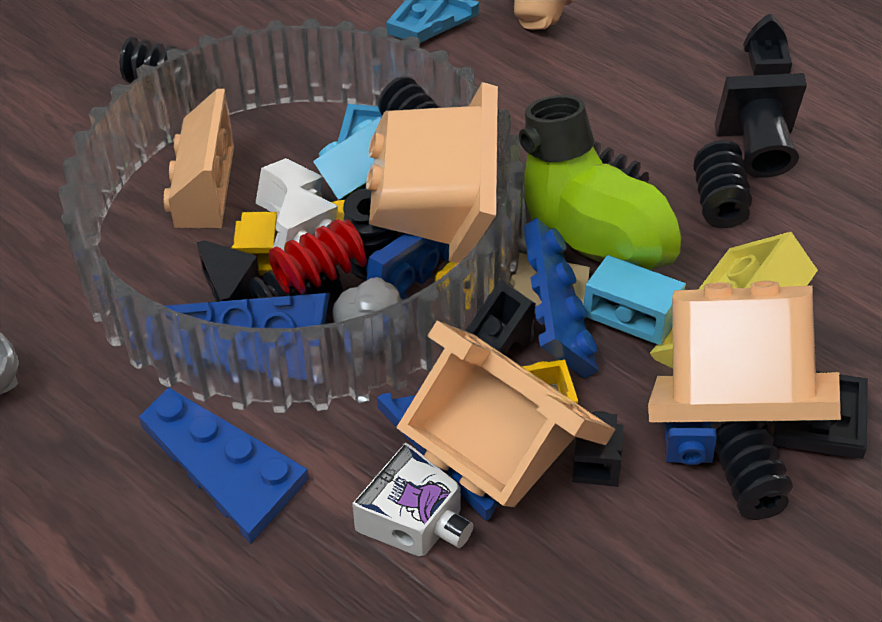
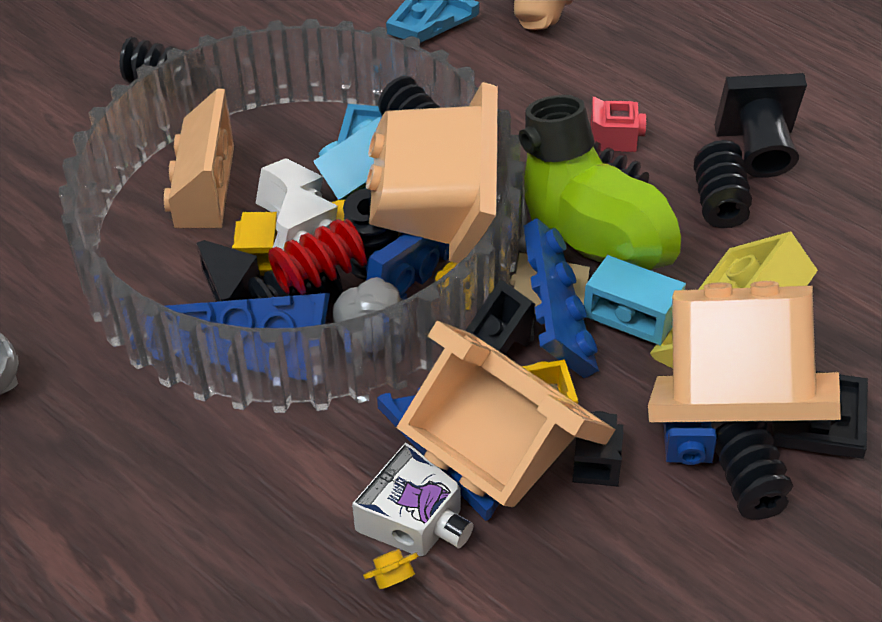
(235, 469): blue wing -> none
(391, 568): none -> yellow plate
(617, 124): none -> coral window
(768, 48): black tile -> none

